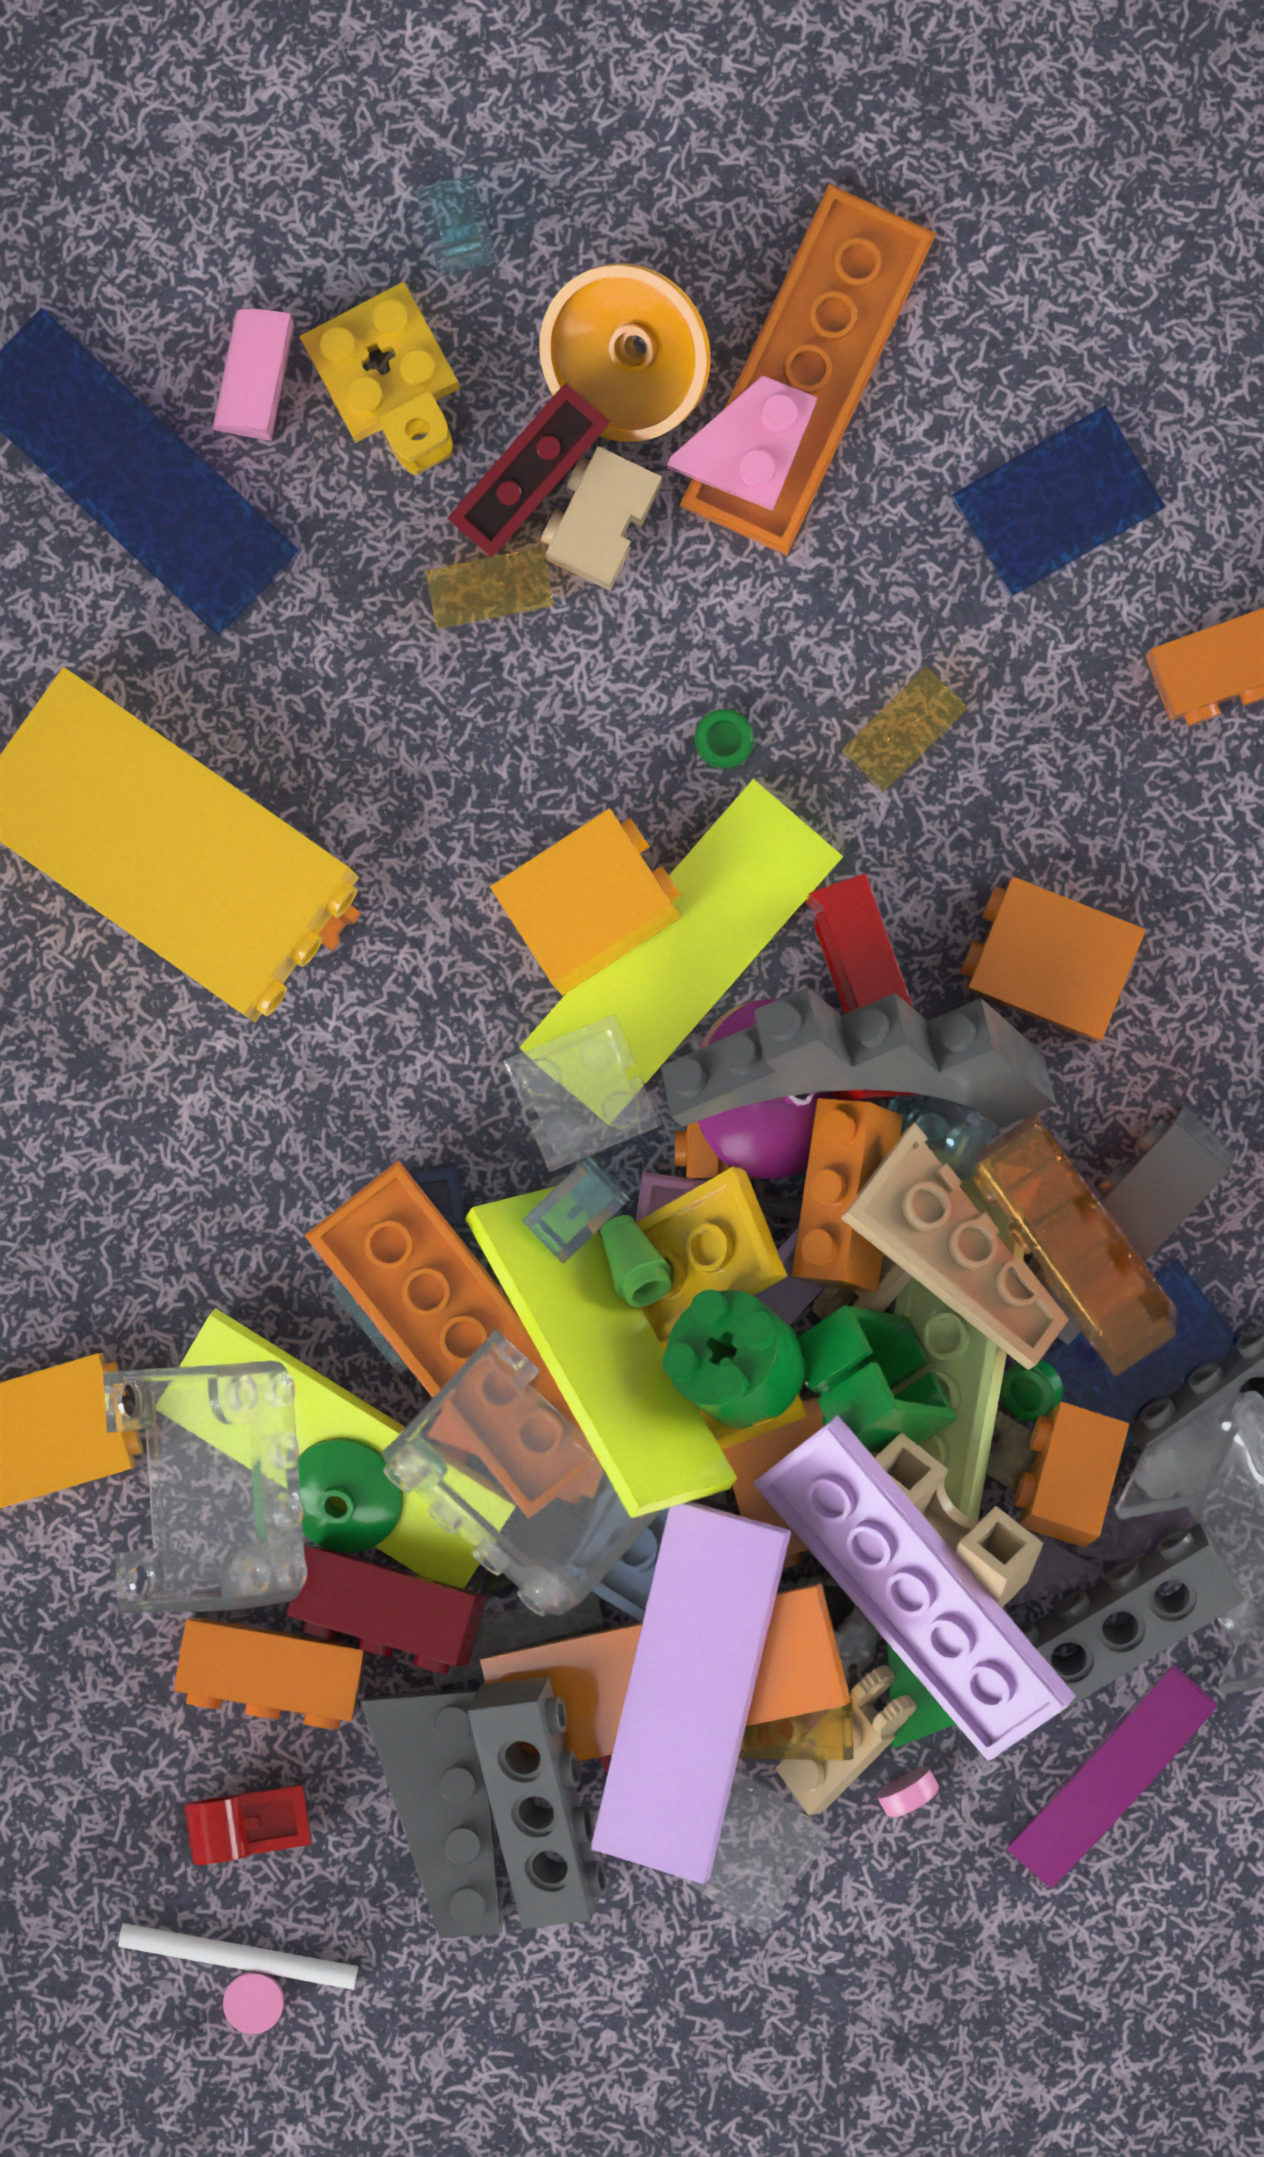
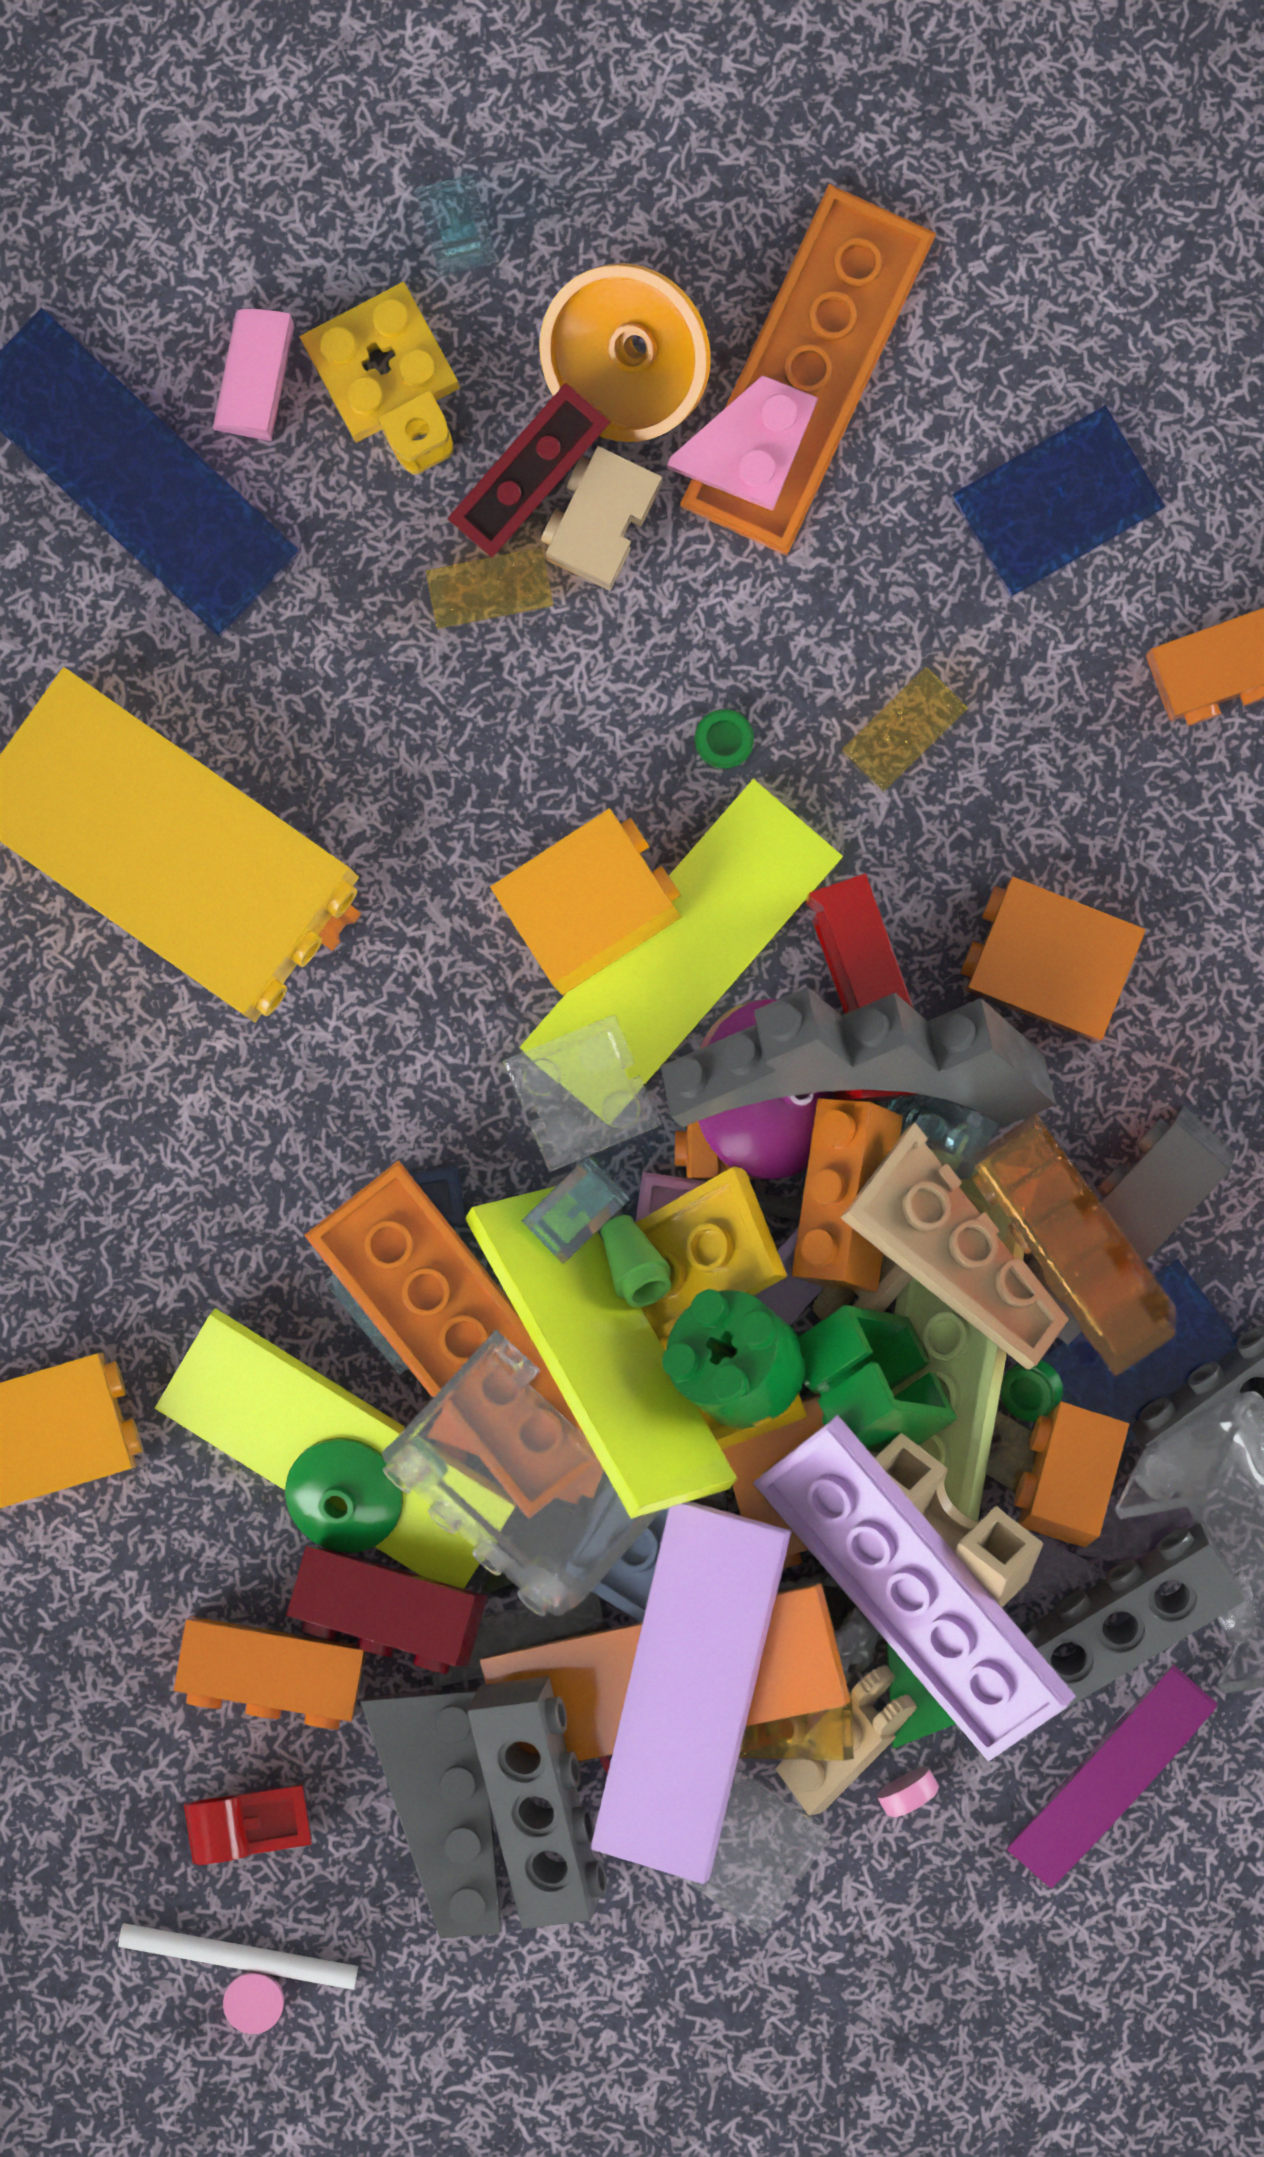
(217, 1486): clear windscreen -> none

